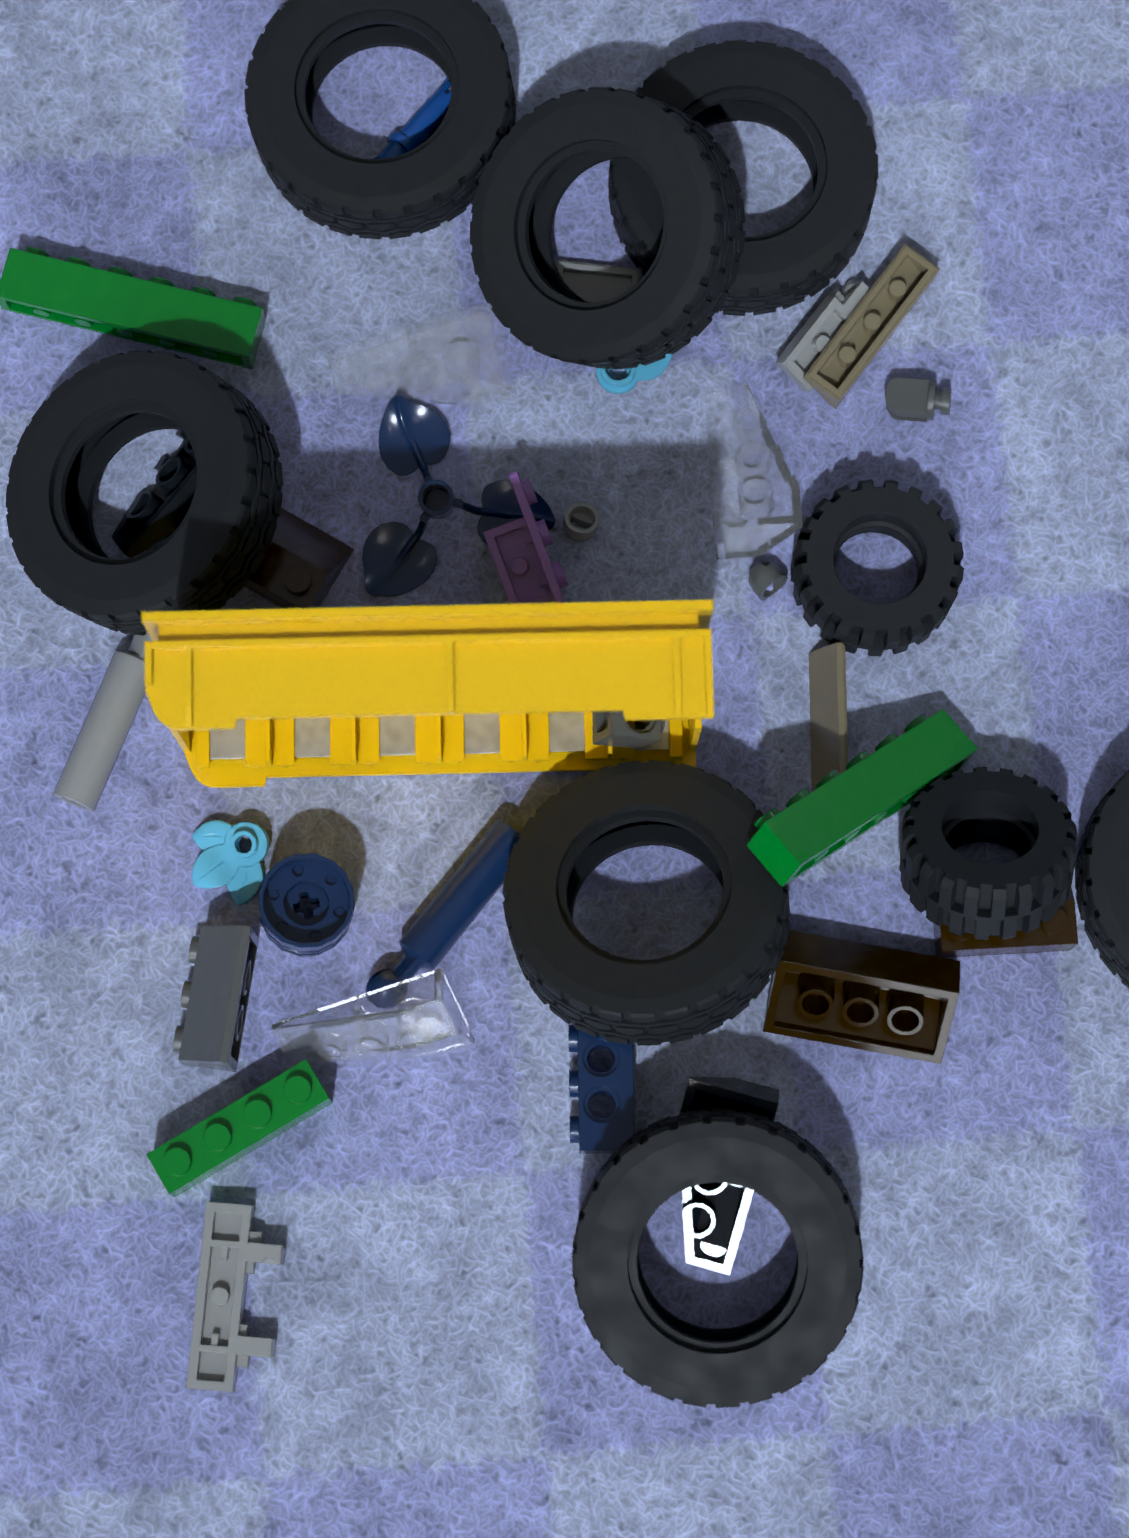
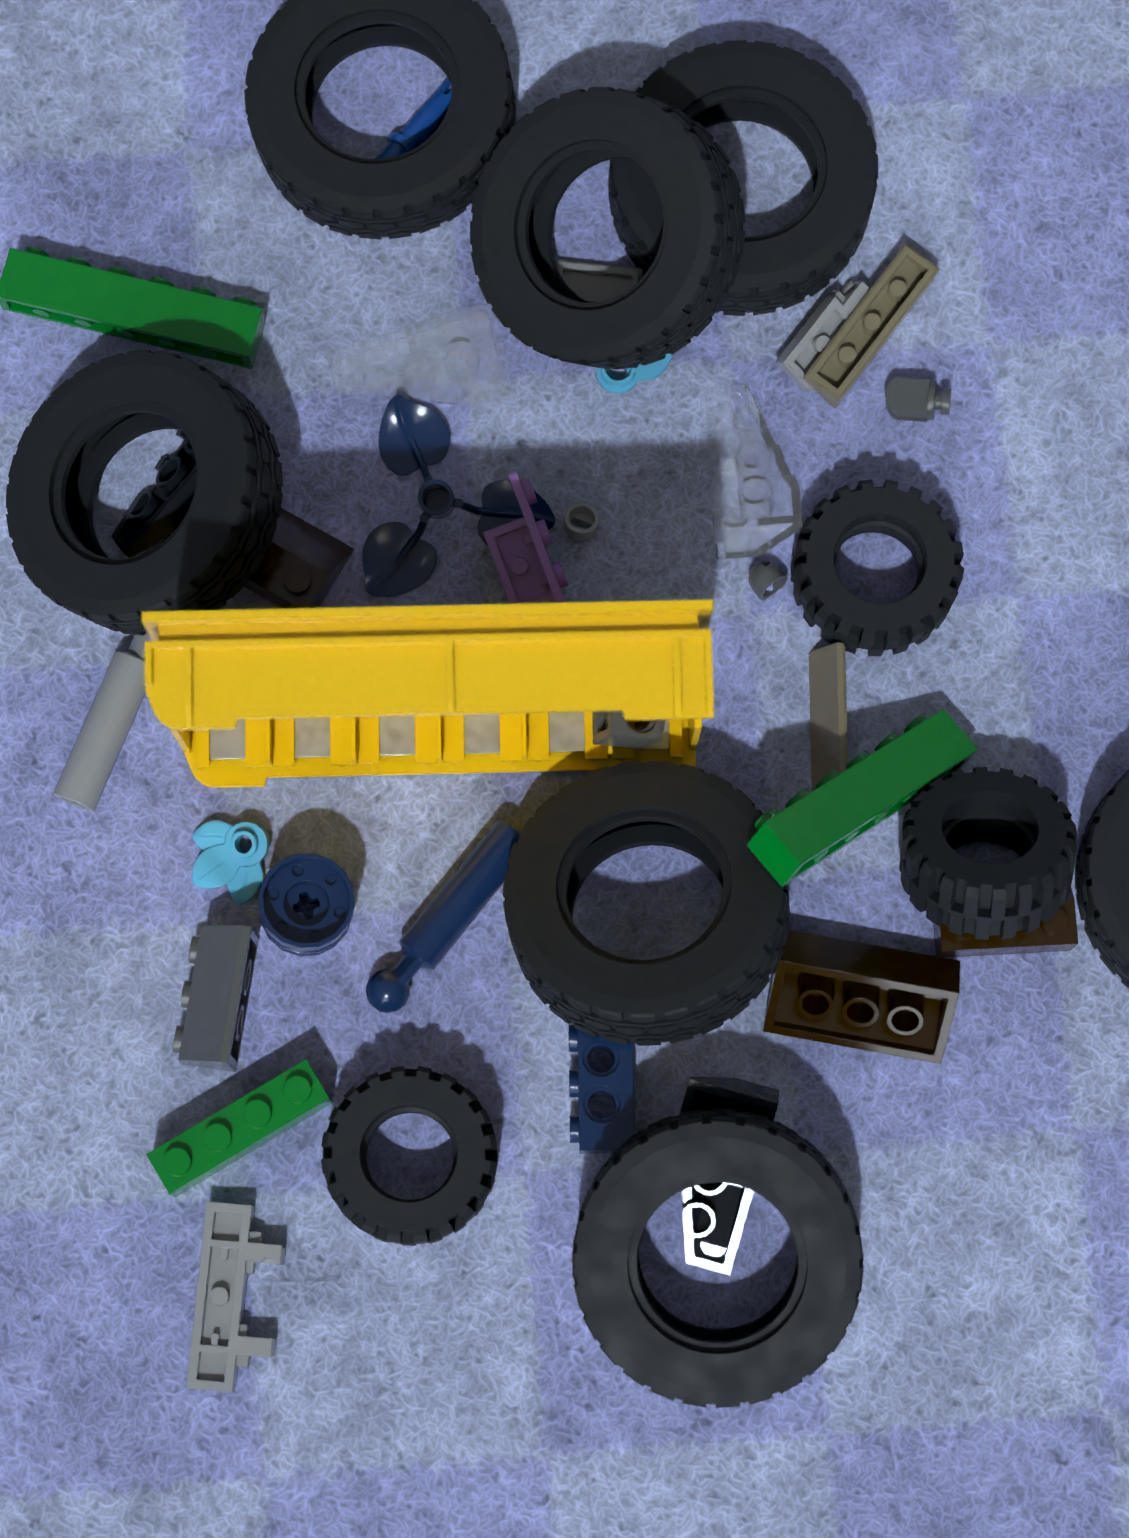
(348, 1141): none -> black tyre
(389, 1023): clear wedge -> none

